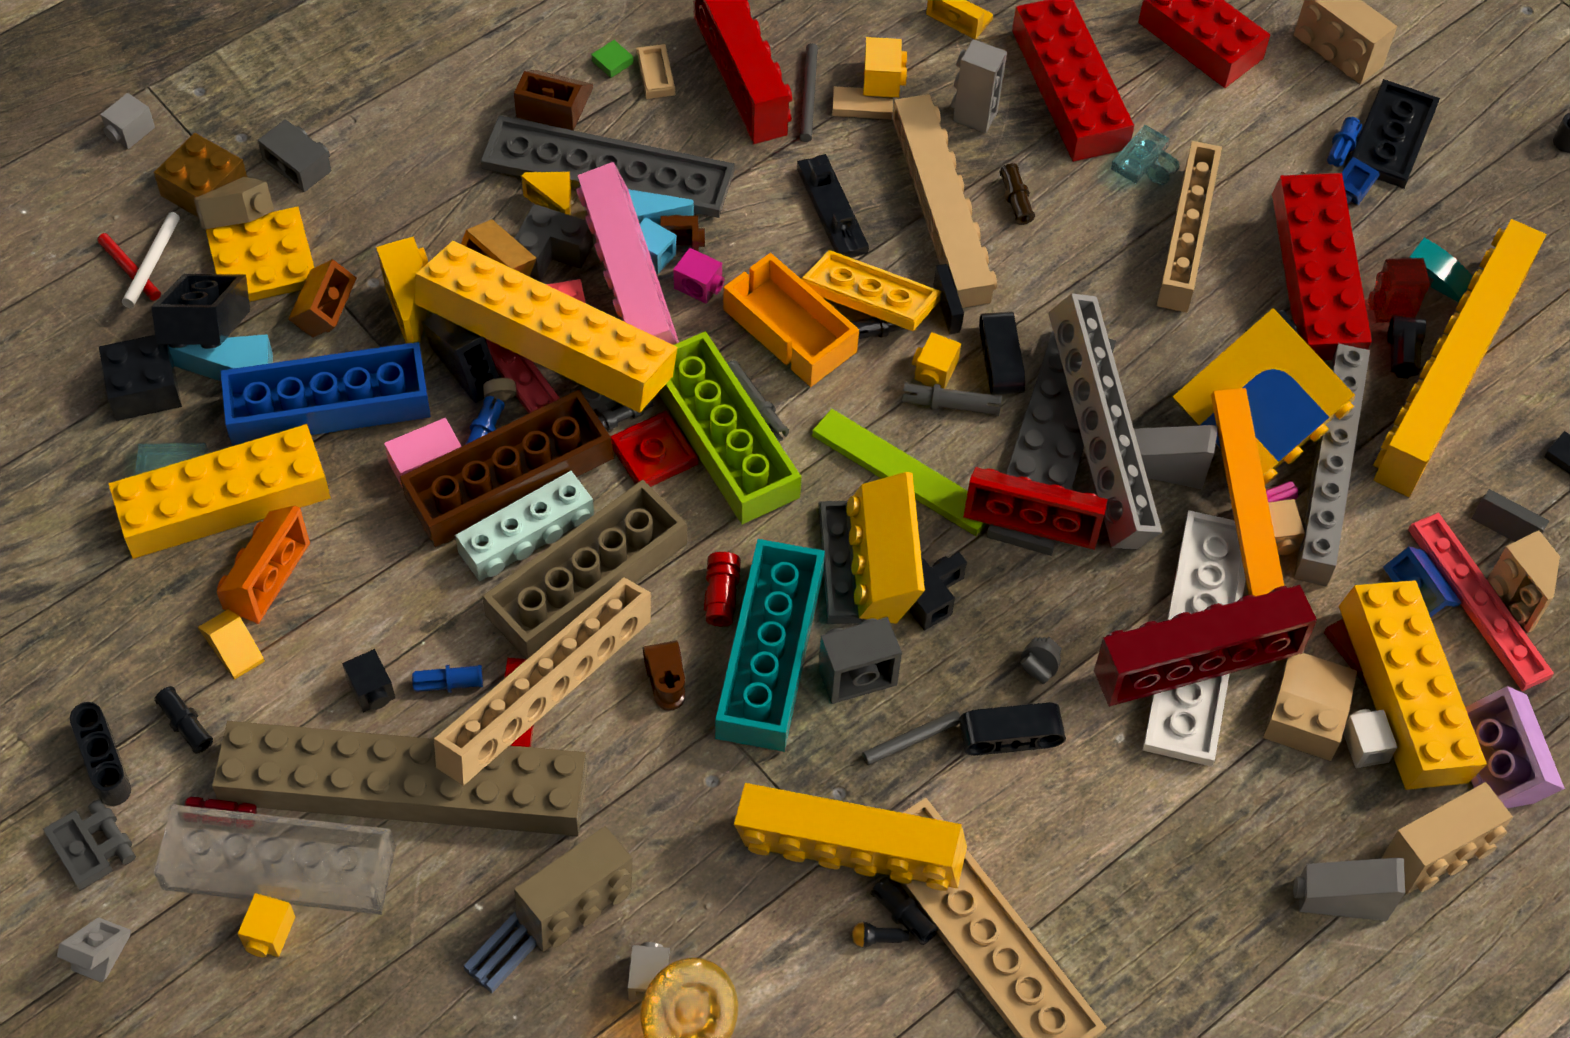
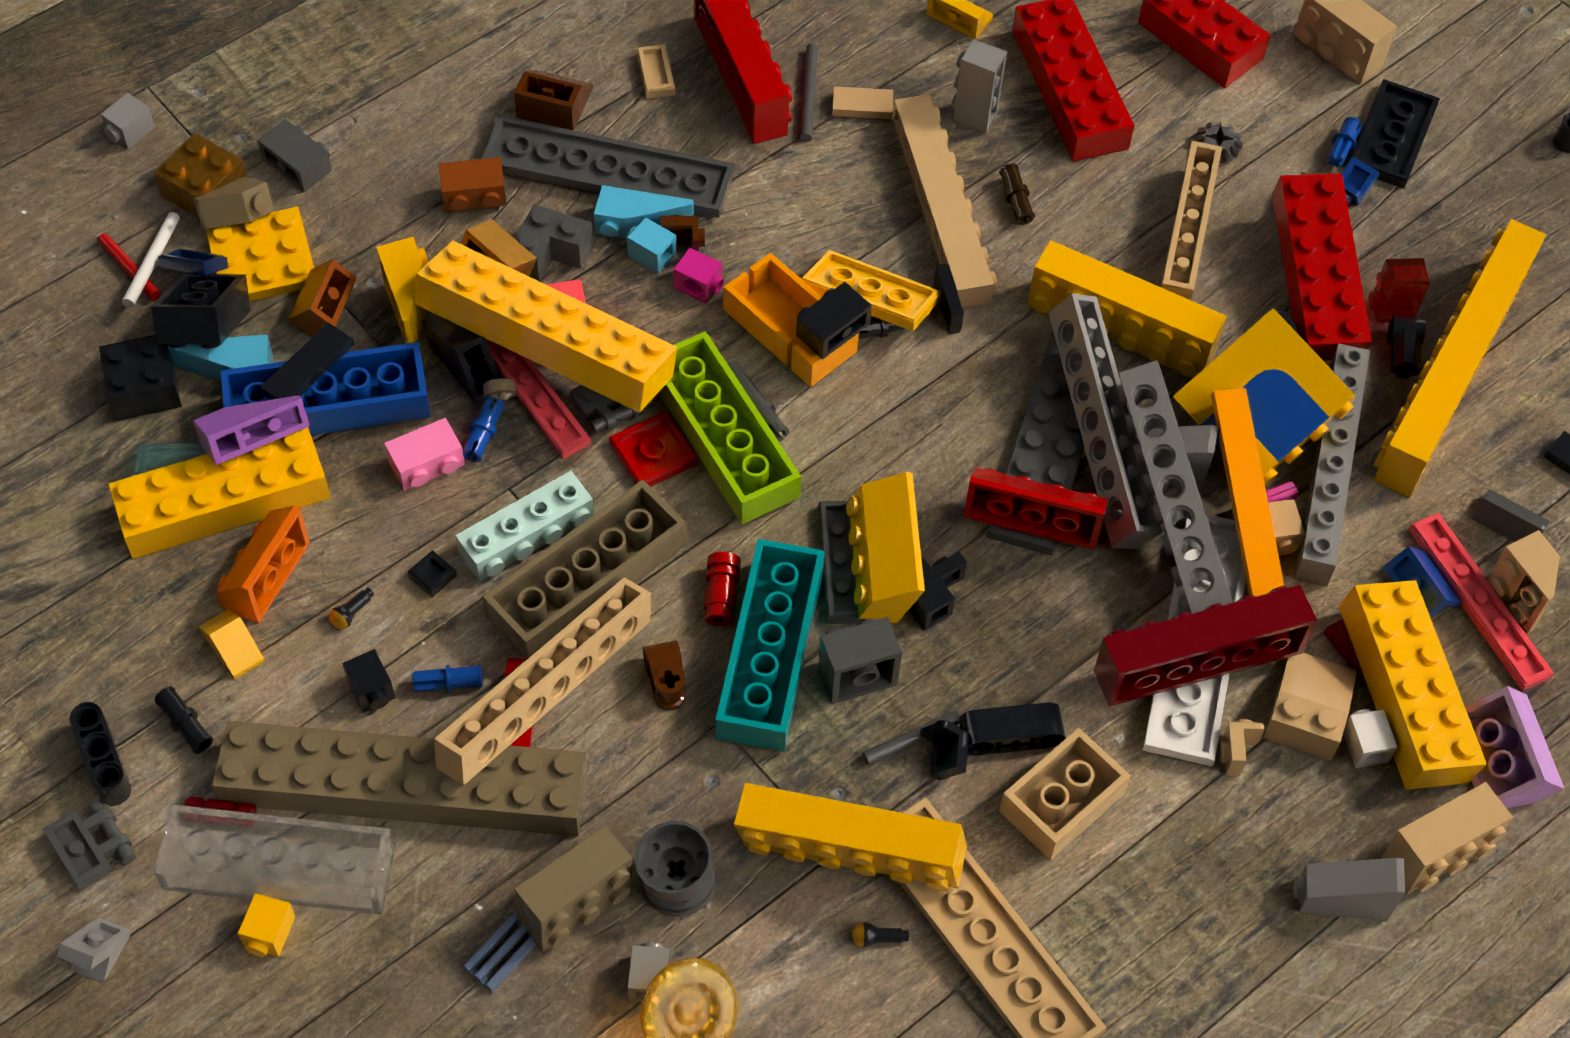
(192, 261): none -> dark blue tile
(249, 426): none -> medium lavender slope
(308, 363): none -> black tile
(342, 615): none -> black piece
(432, 573): none -> black tile
(472, 184): none -> dark orange brick
(506, 466): reddish brown brick -> none
(548, 190): yellow slope -> none
(612, 58): bright green tile -> none
(624, 252): bright pink brick -> none
(678, 850): none -> dark grey wheel
(832, 206): black hinge -> none
(833, 320): none -> black brick
(884, 67): yellow brick -> none
(887, 460): lime tile -> none
(904, 910): black pin -> none
(936, 360): yellow brick -> none
(948, 750): none -> black bracket
(951, 399): dark grey pin -> none
(1002, 353): black beam -> none
(1041, 658): dark grey piece -> none
(1064, 793): none -> tan brick
(1133, 310): none -> yellow brick
(1140, 157): clear light blue hinge -> none
(1148, 382): none -> light grey brick
(1231, 140): none -> flat silver gear
(1232, 748): none -> tan bracket
(1448, 273): teal slope -> none

